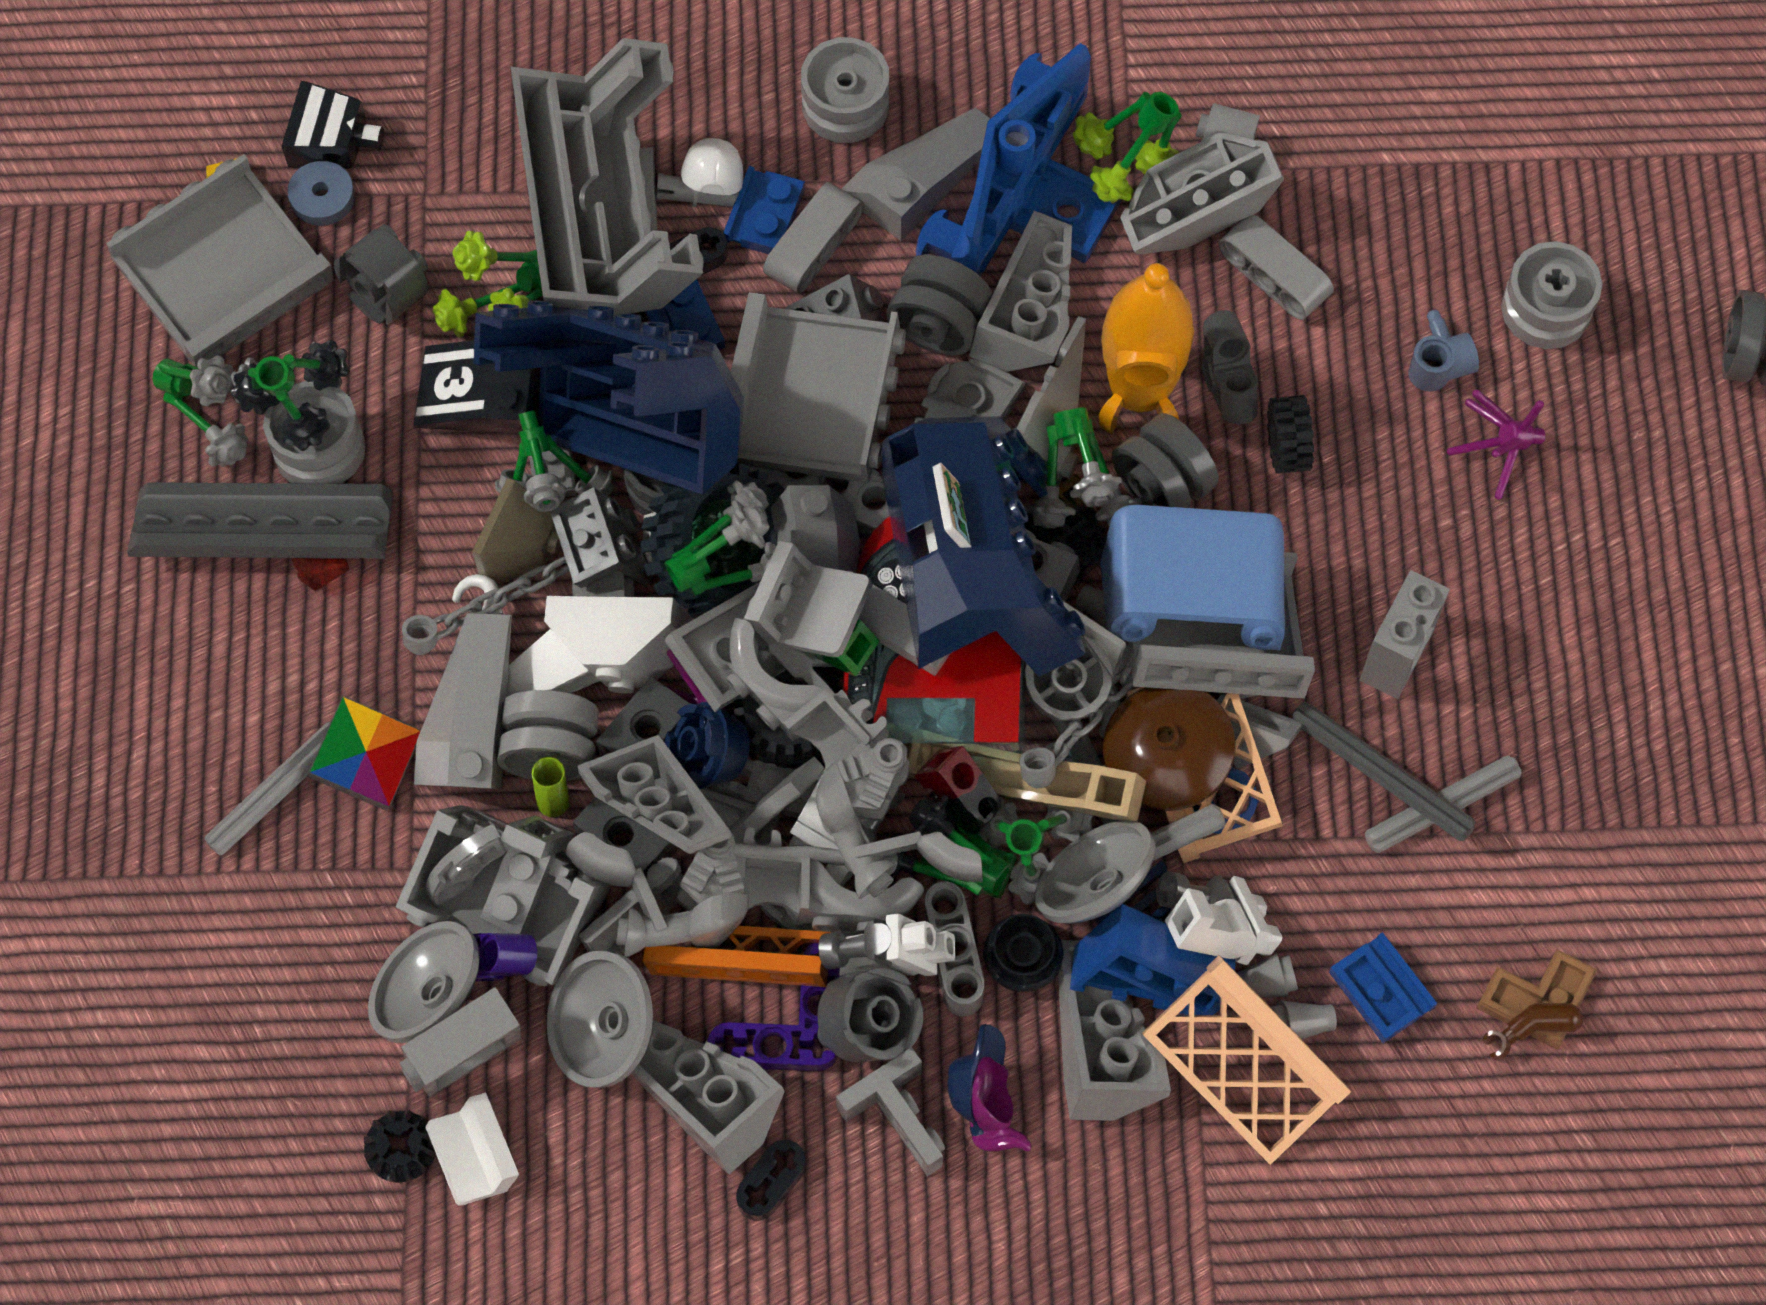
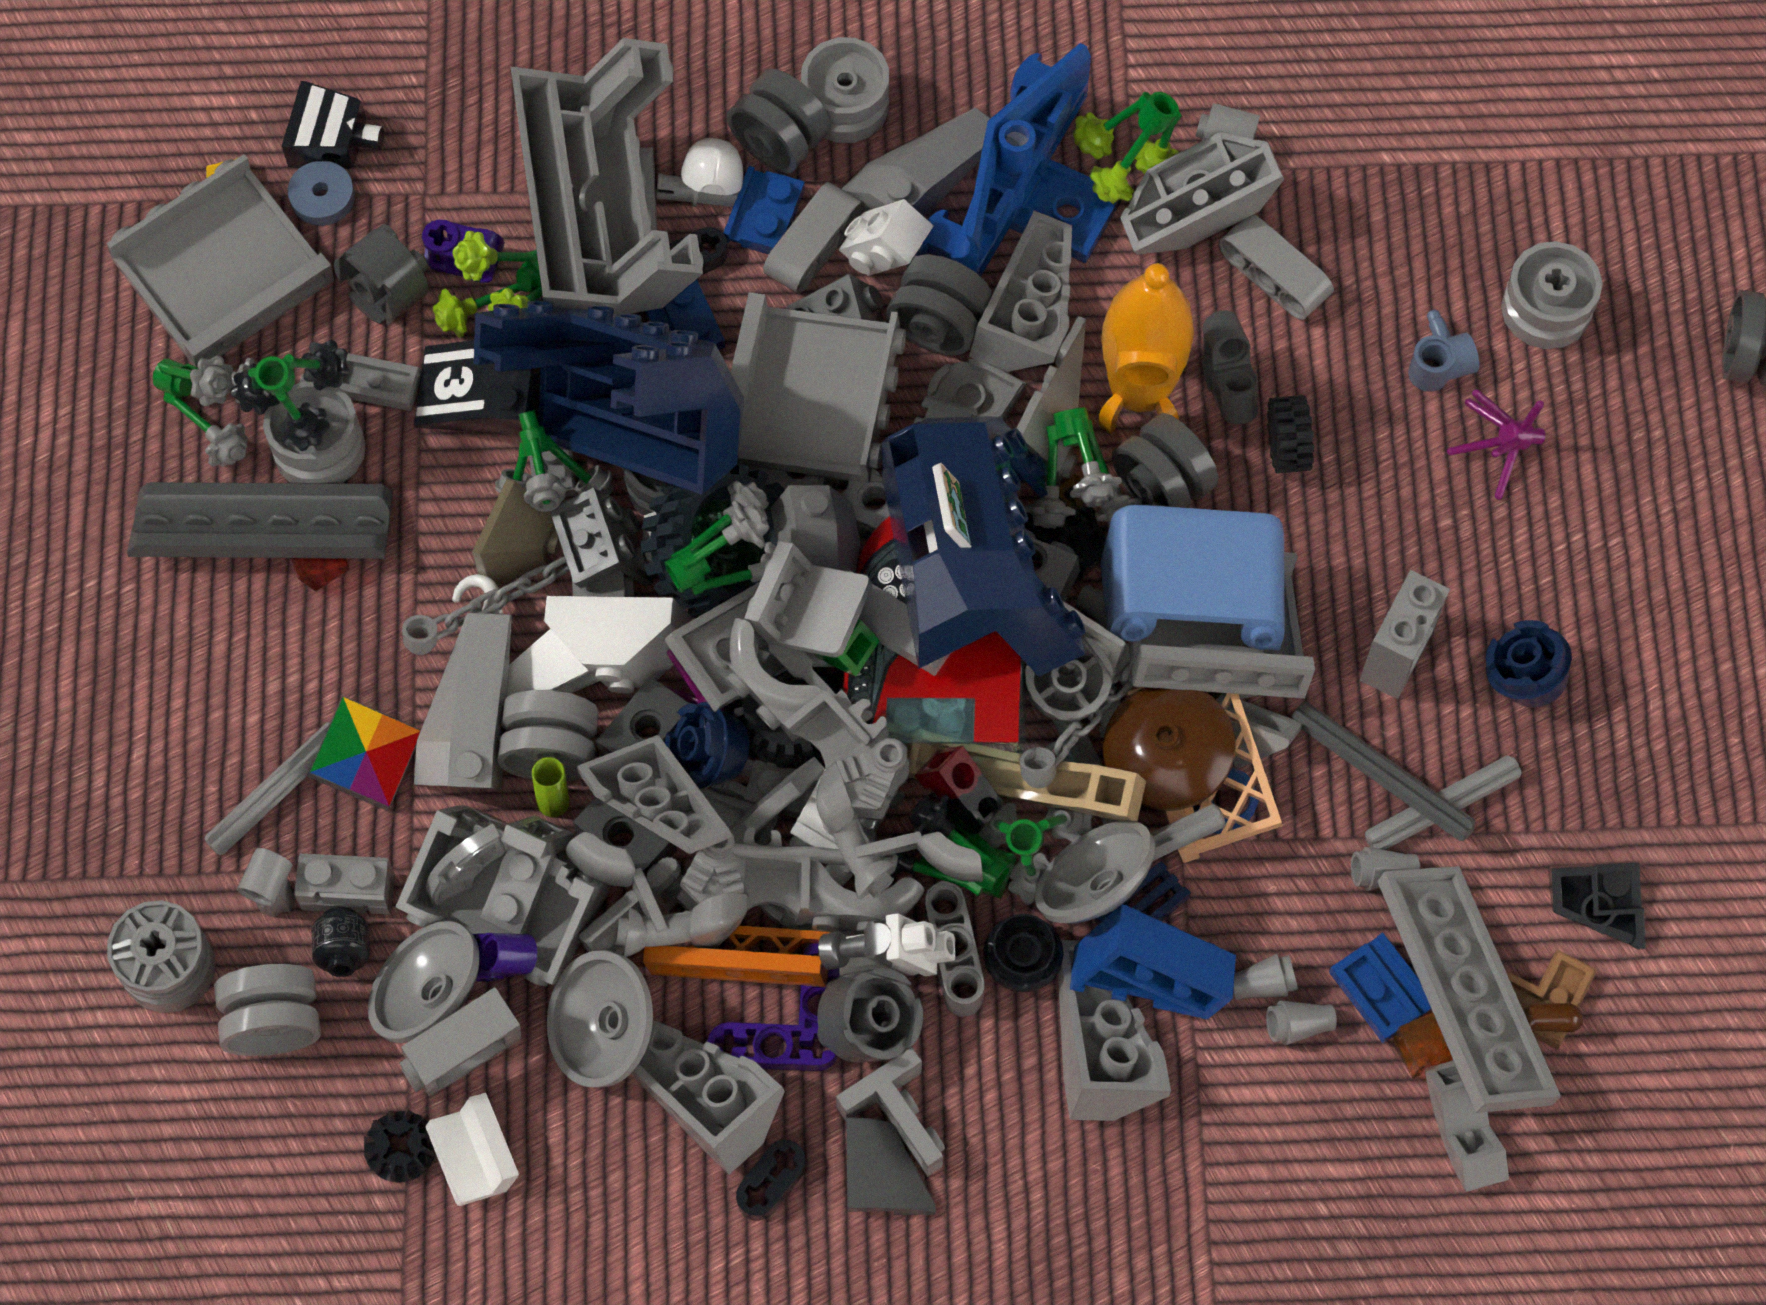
(175, 974): none -> light grey wheel
(267, 882): none -> light grey piece
(267, 1010): none -> light grey wheel
(340, 942): none -> black head
(344, 882): none -> light grey brick
(380, 382): none -> light grey hinge
(436, 243): none -> dark purple piece
(778, 120): none -> dark grey wheel
(882, 1171): none -> dark grey slope
(885, 237): none -> white brick
(981, 1094): hair -> none
(1217, 917): white hips -> none
(1274, 1033): light nougat fence -> none
(1372, 862): none -> light grey cone
(1421, 1043): none -> clear orange brick
(1467, 1137): none -> light grey brick
(1468, 989): none -> light grey plate
(1529, 664): none -> dark blue cone
(1601, 897): none -> black slope

